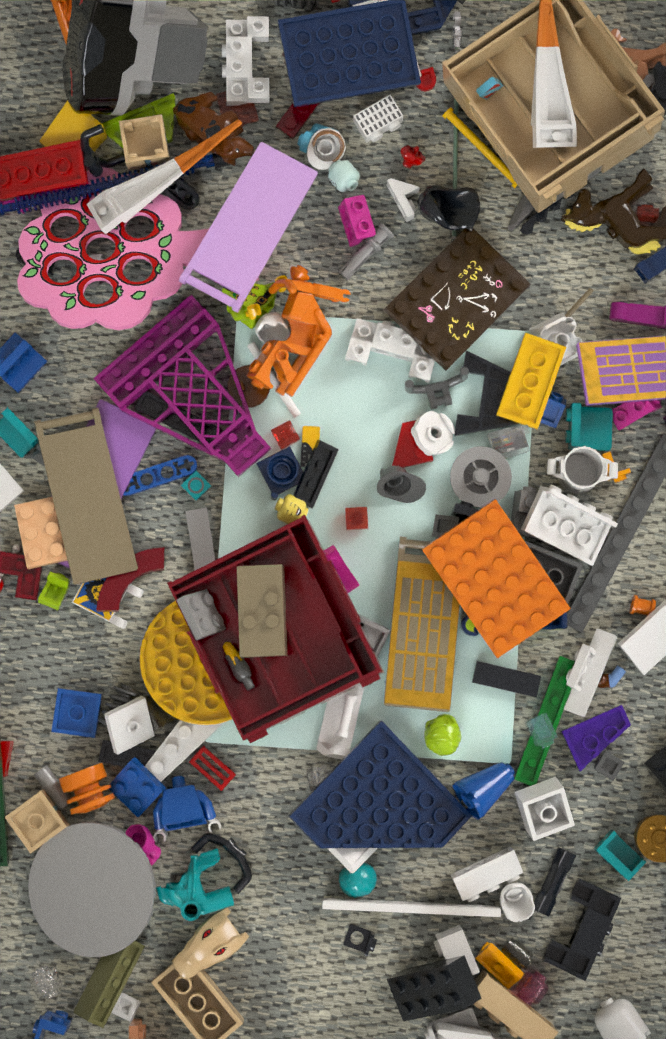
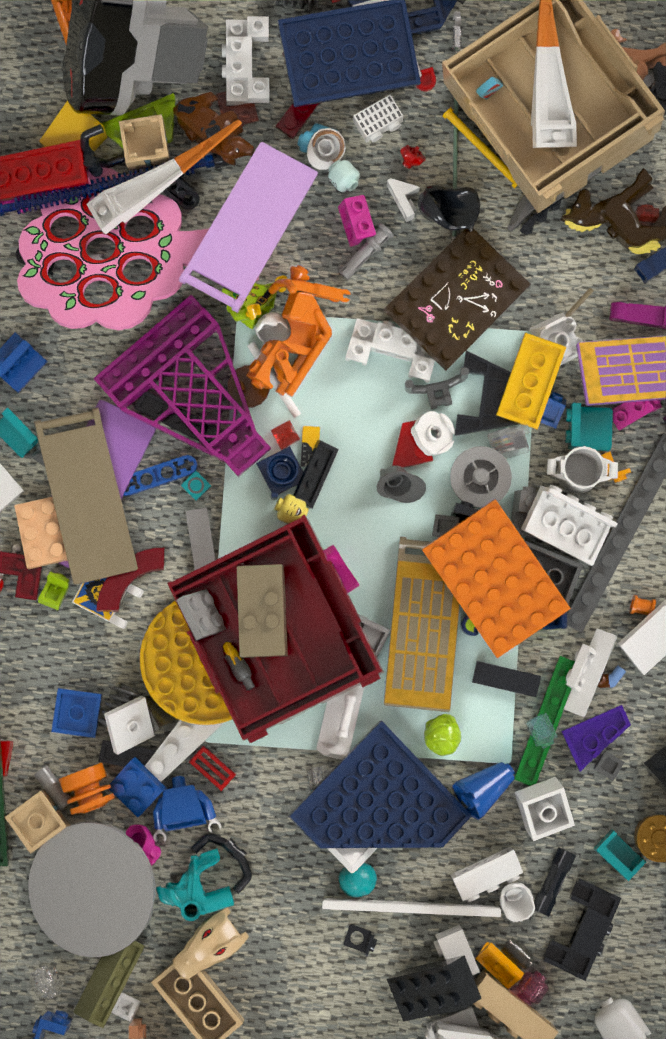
(356, 518): clear red plate -> none

